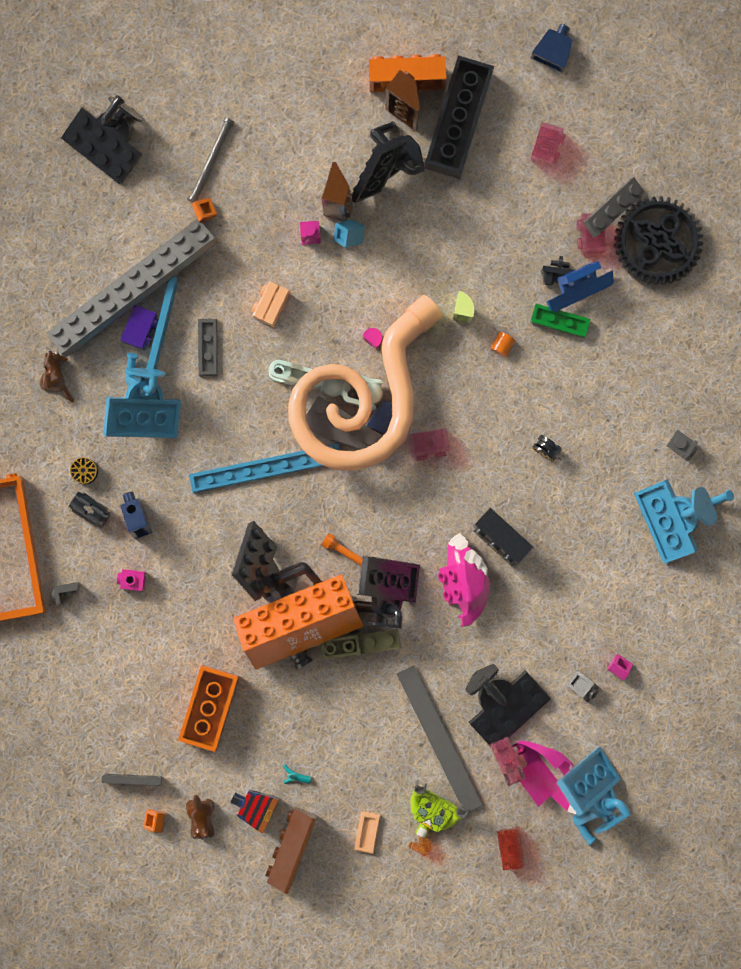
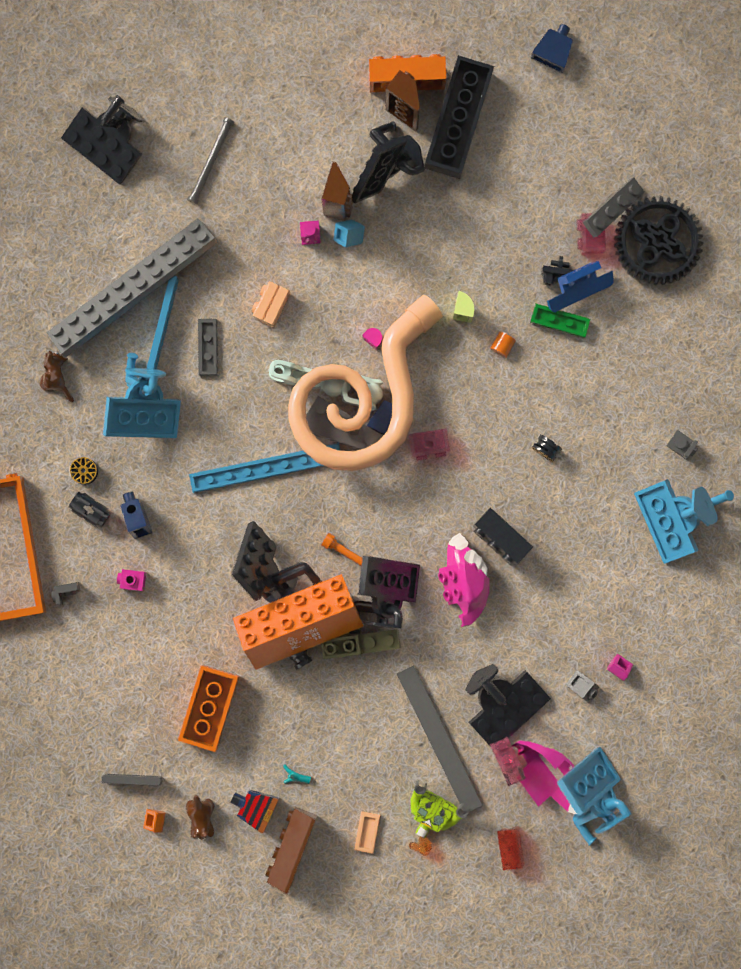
(139, 328): dark purple brick -> none
(204, 210): orange brick -> none
(547, 144): clear pink brick -> none

